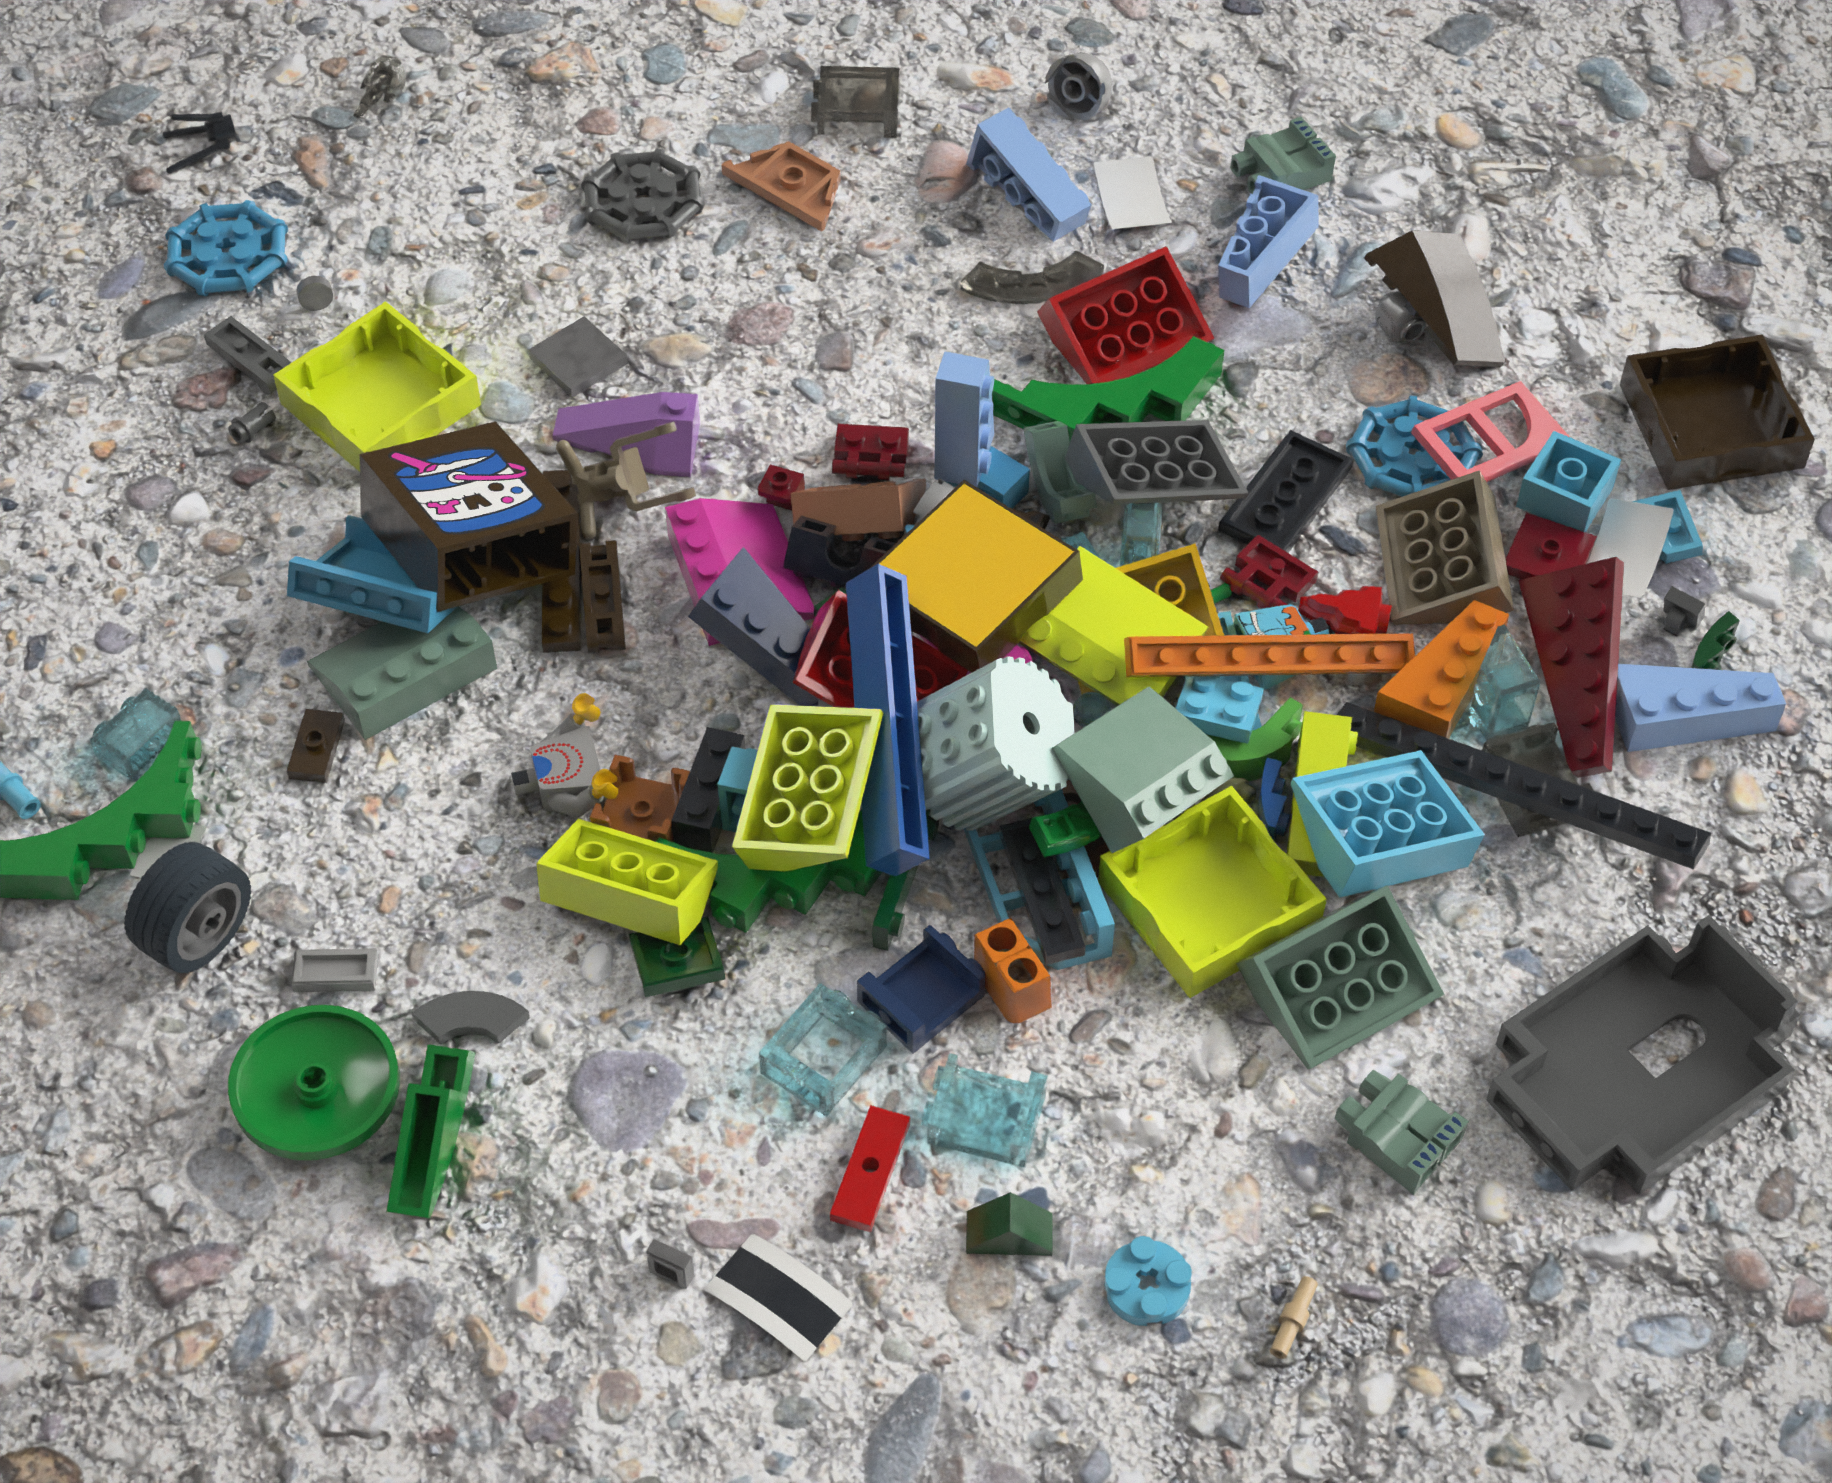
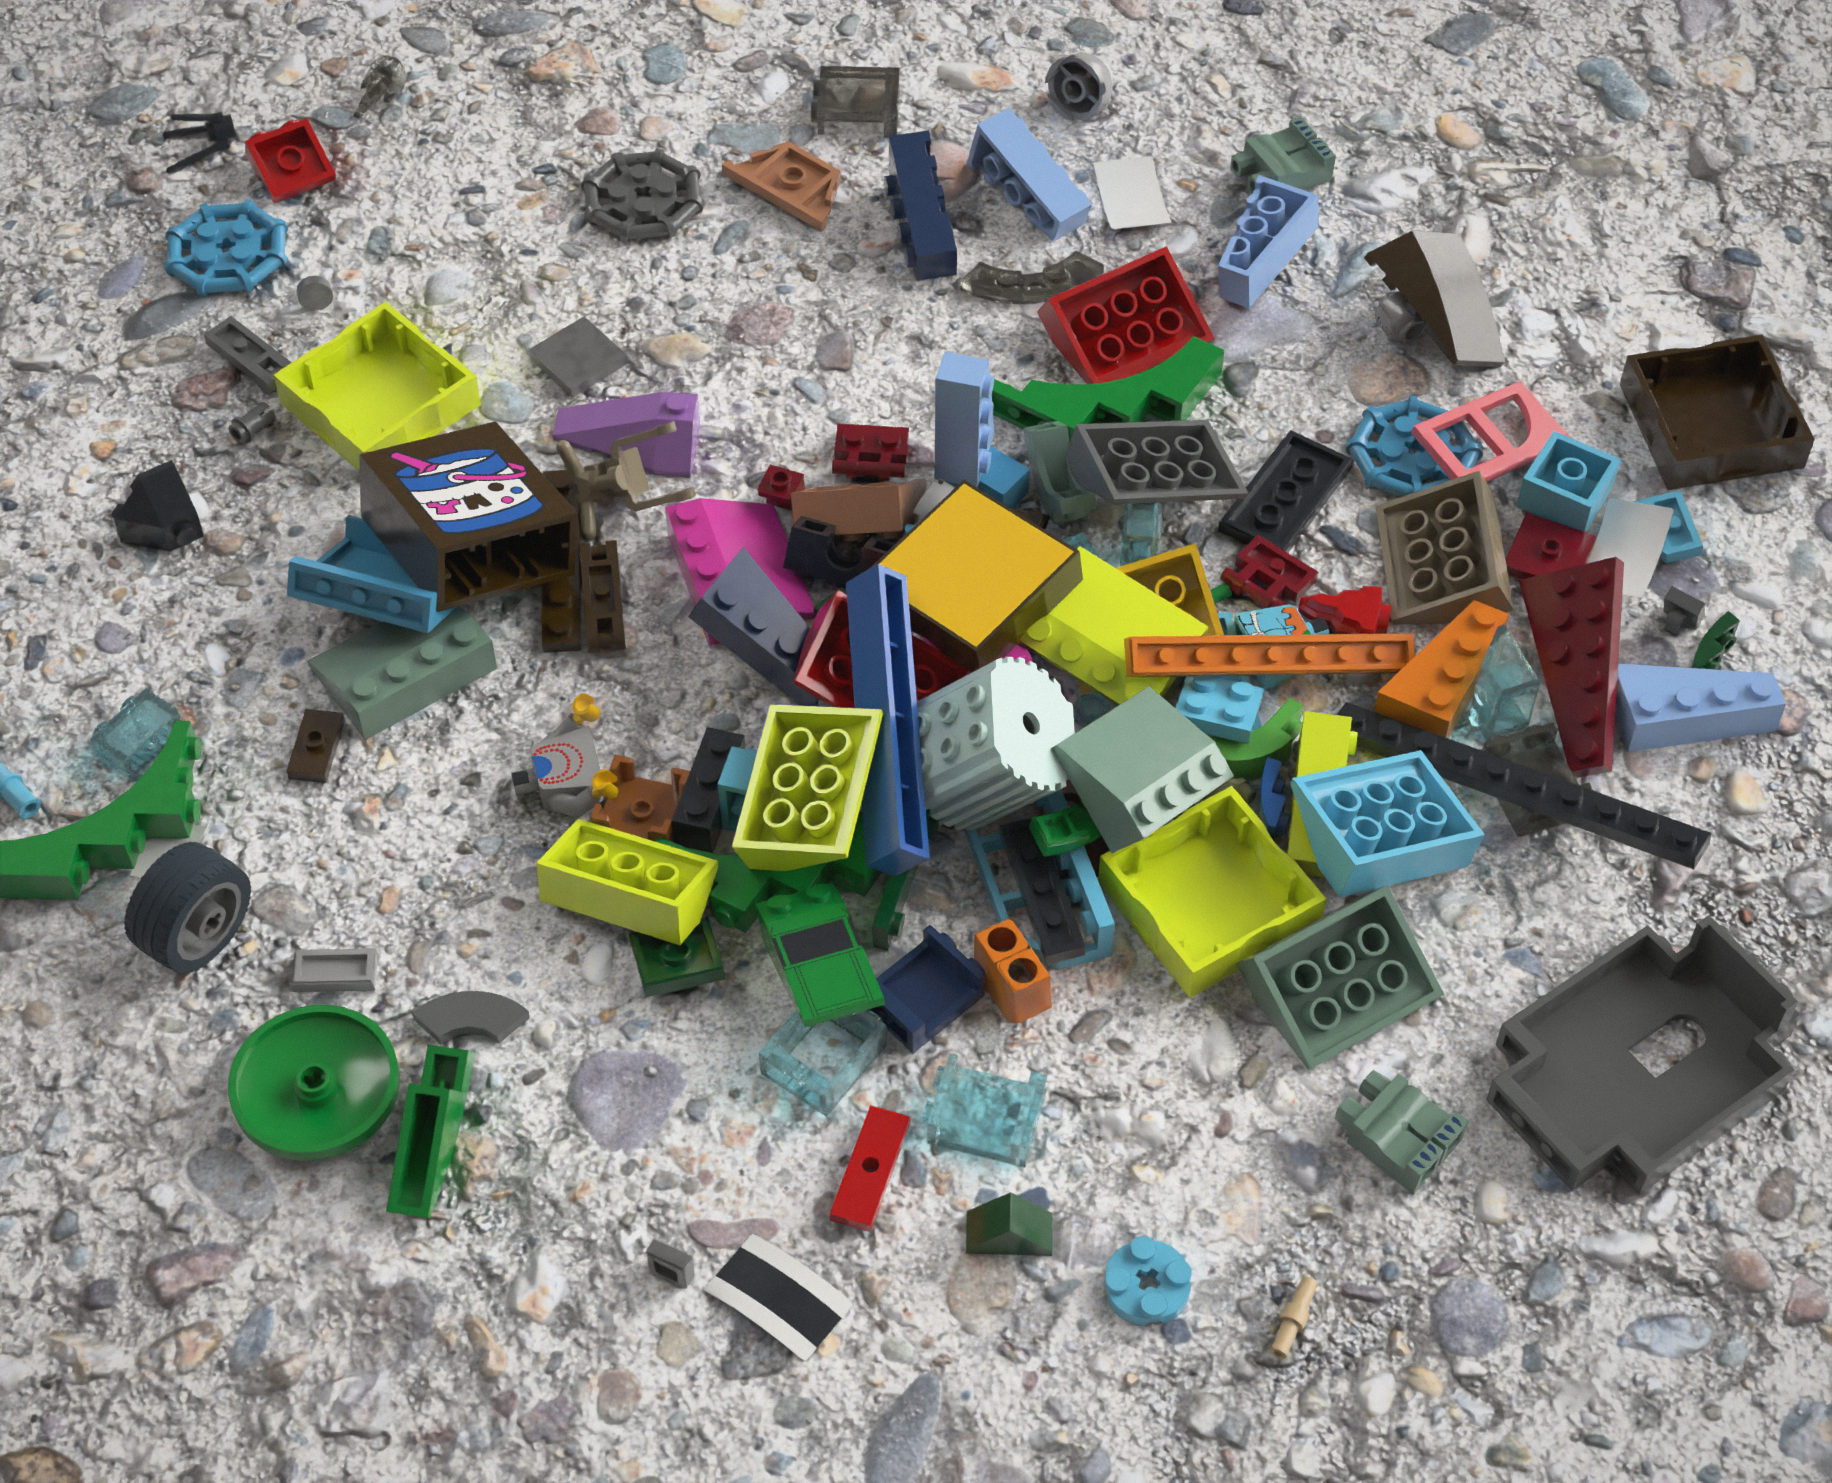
(158, 511): none -> black slope
(289, 160): none -> red plate
(818, 954): none -> green slope
(920, 207): none -> dark blue wedge

